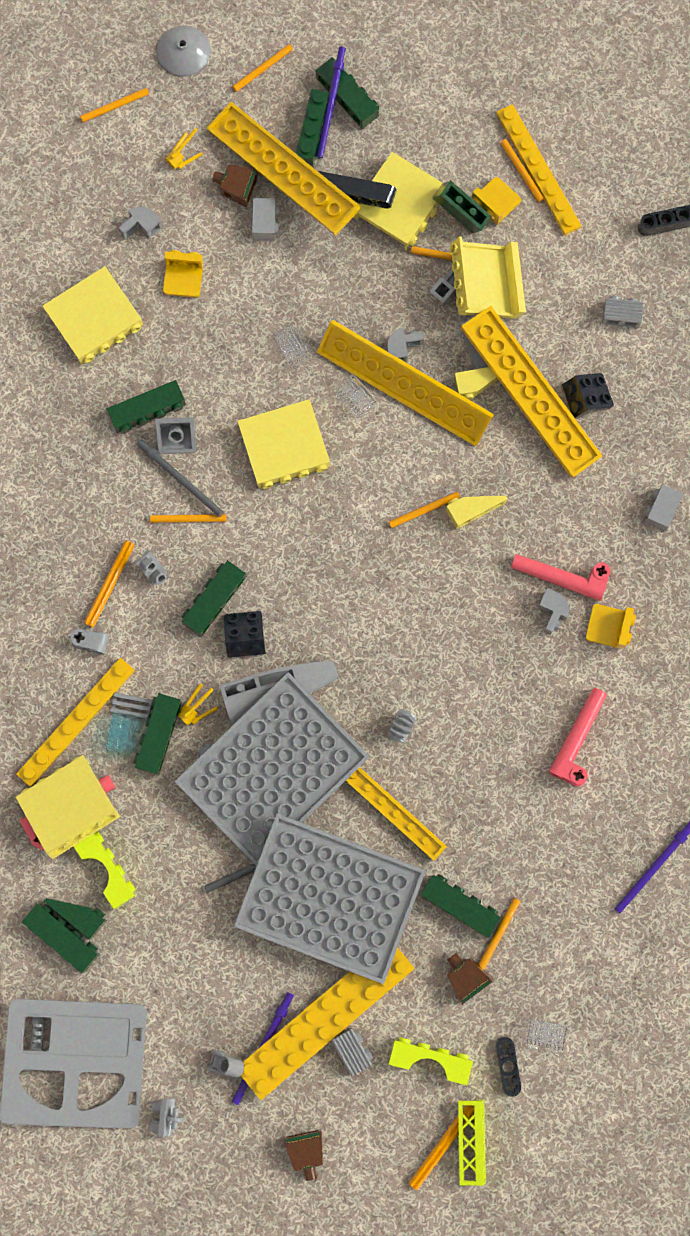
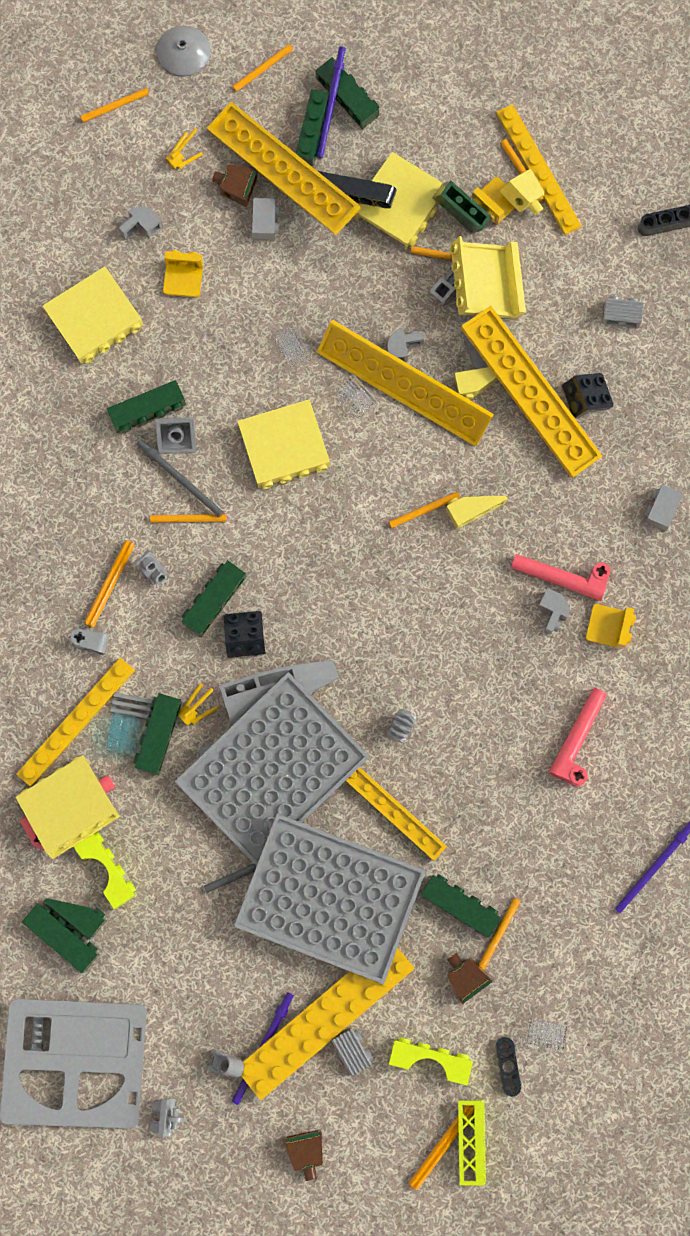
(524, 192): none -> light yellow torso

